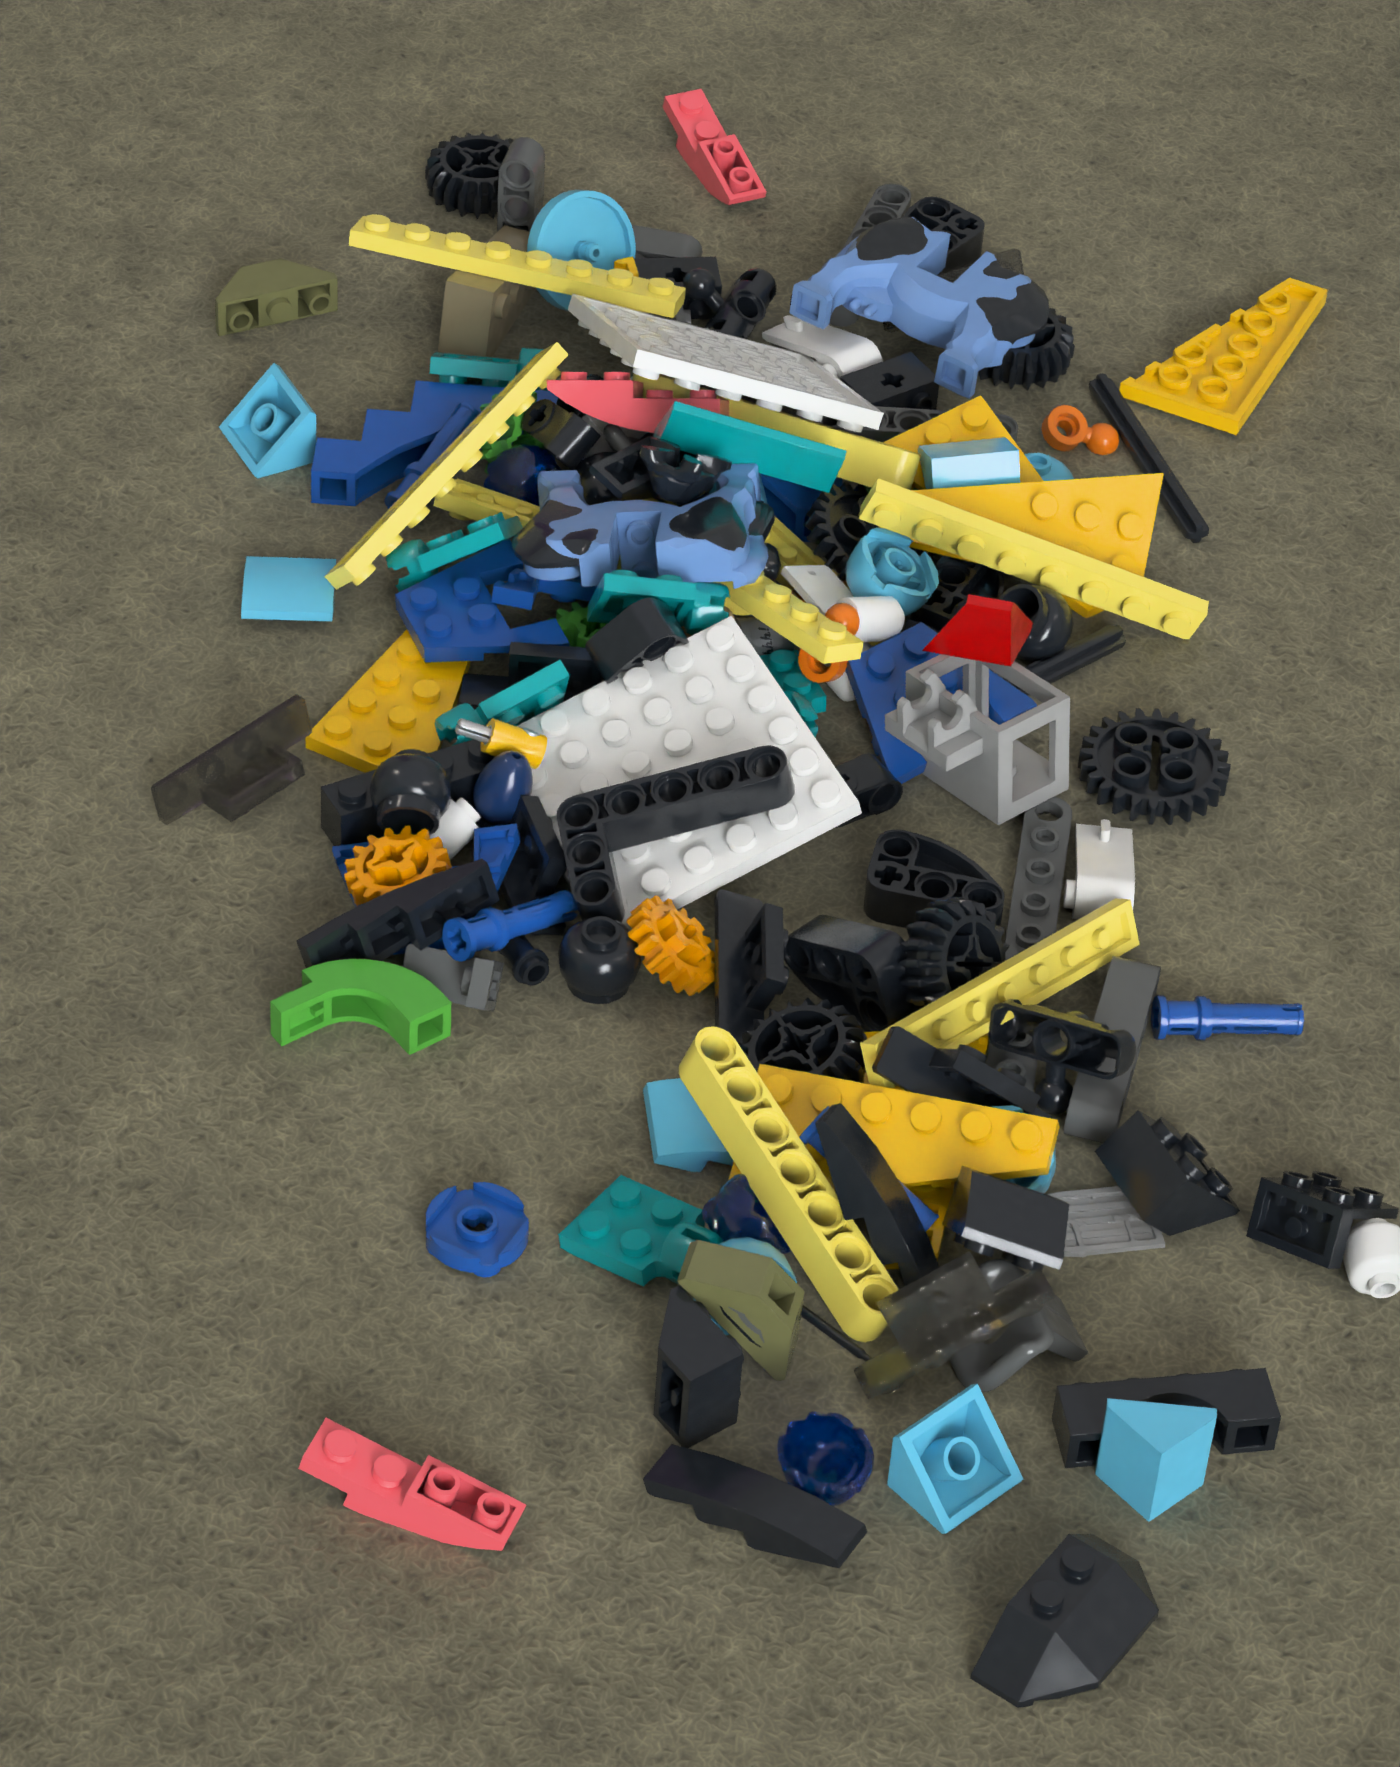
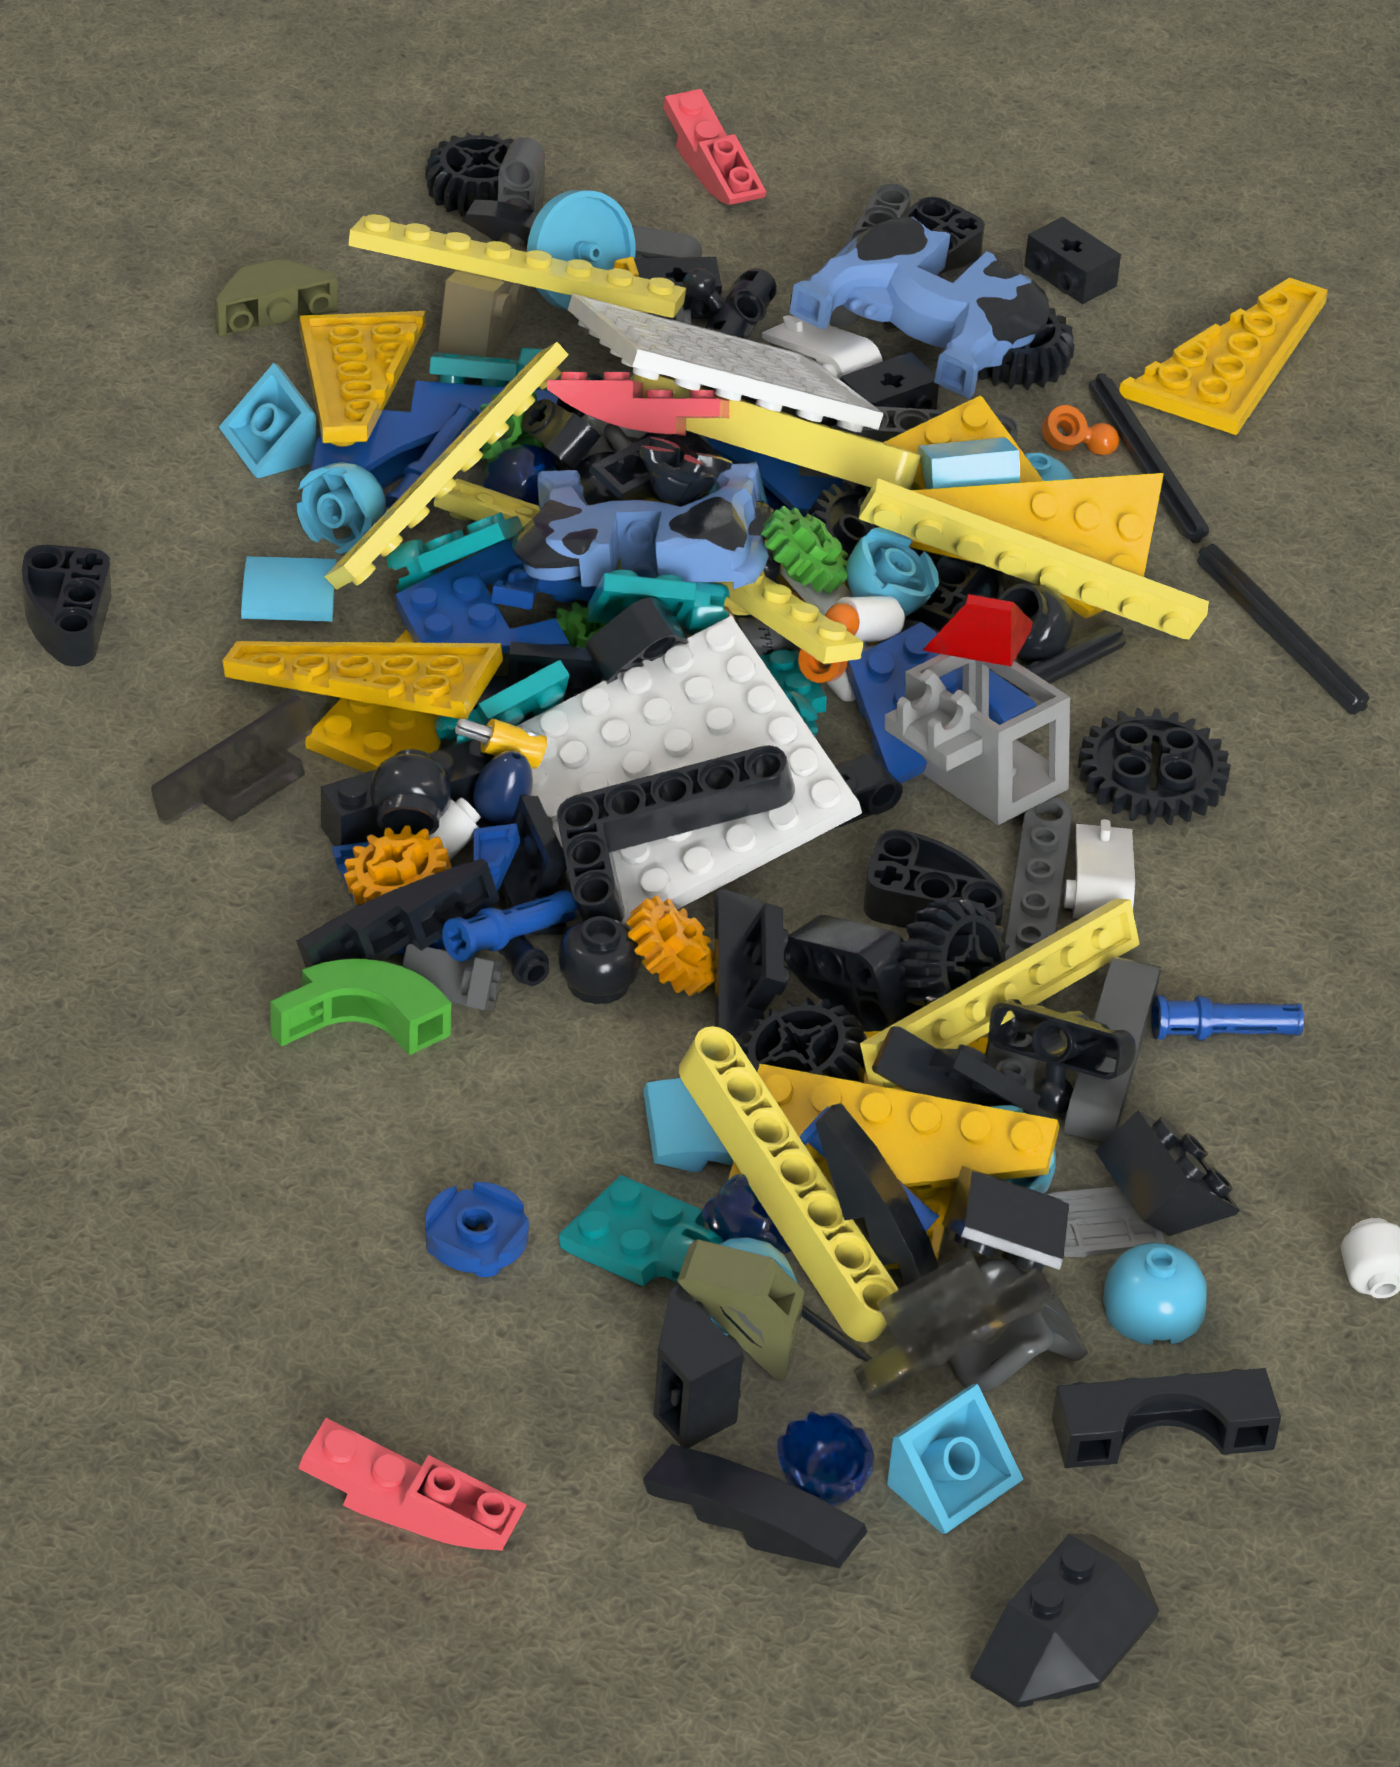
(67, 599): none -> black beam
(340, 497): none -> medium azure cylinder
(356, 367): none -> yellow wing
(408, 676): none -> yellow wing
(495, 217): none -> black slope
(745, 443): teal slope -> none
(806, 549): none -> bright green gear
(1072, 260): none -> black brick
(1154, 1452): medium azure slope -> none
(1155, 1294): none -> medium azure cylinder
(1283, 629): none -> black axle
(1312, 1215): black bracket -> none

